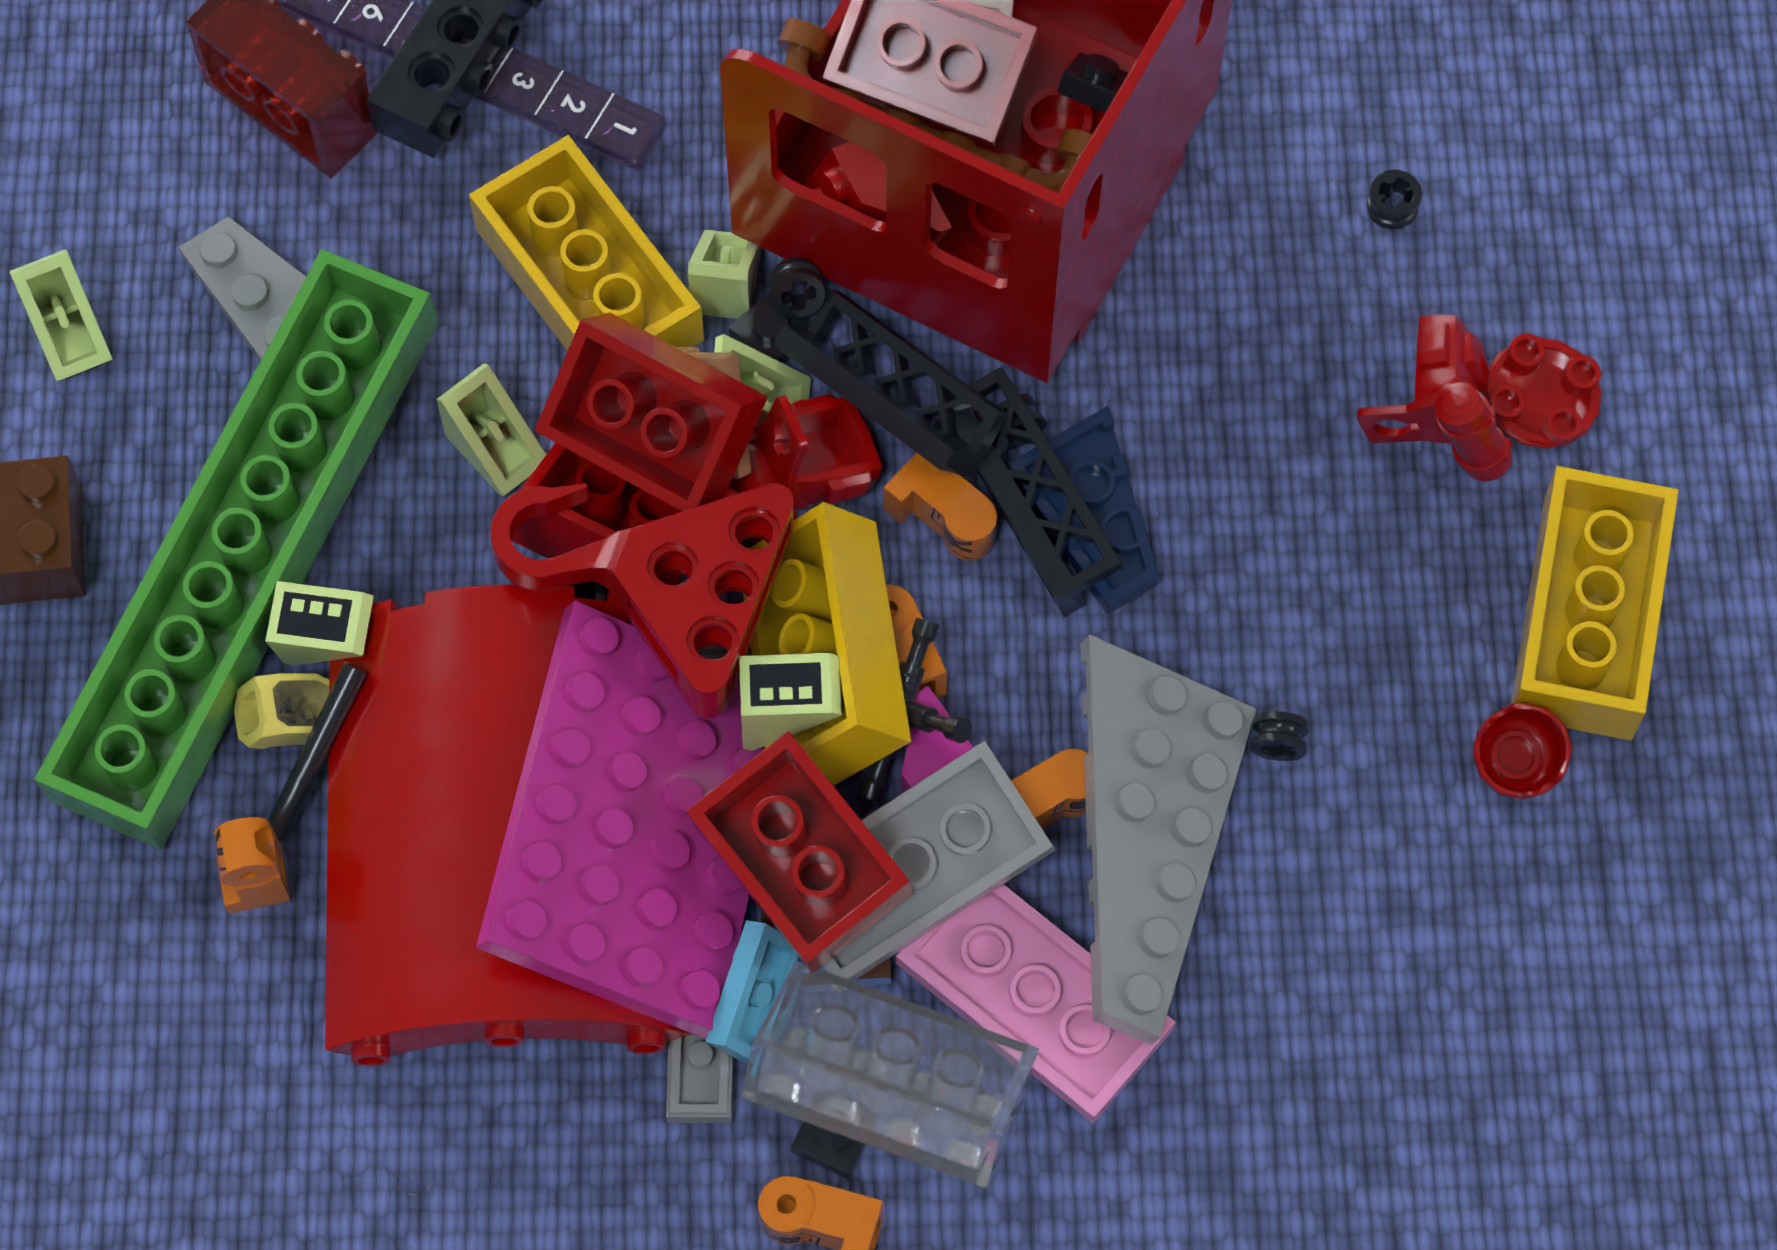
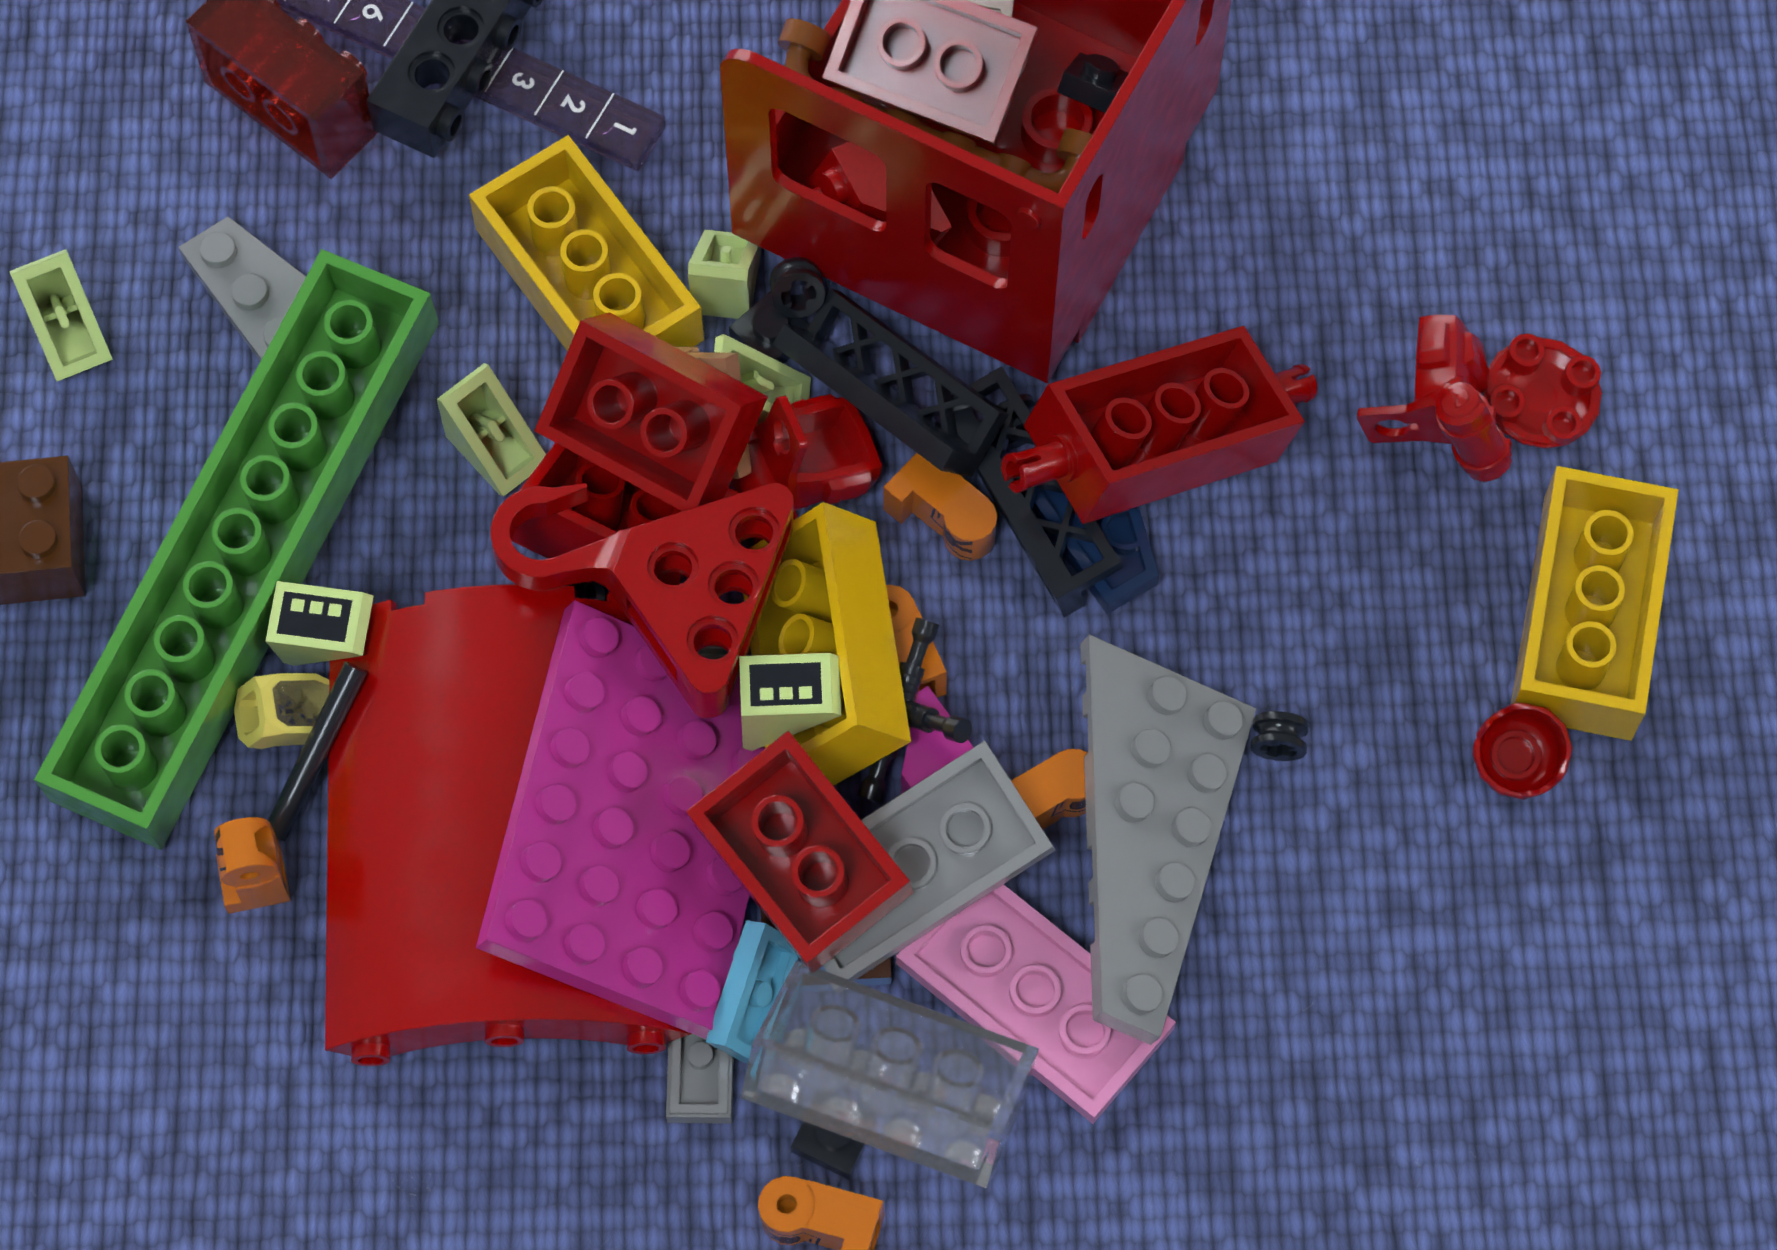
(1161, 424): none -> red brick
(1404, 211): black bush -> none

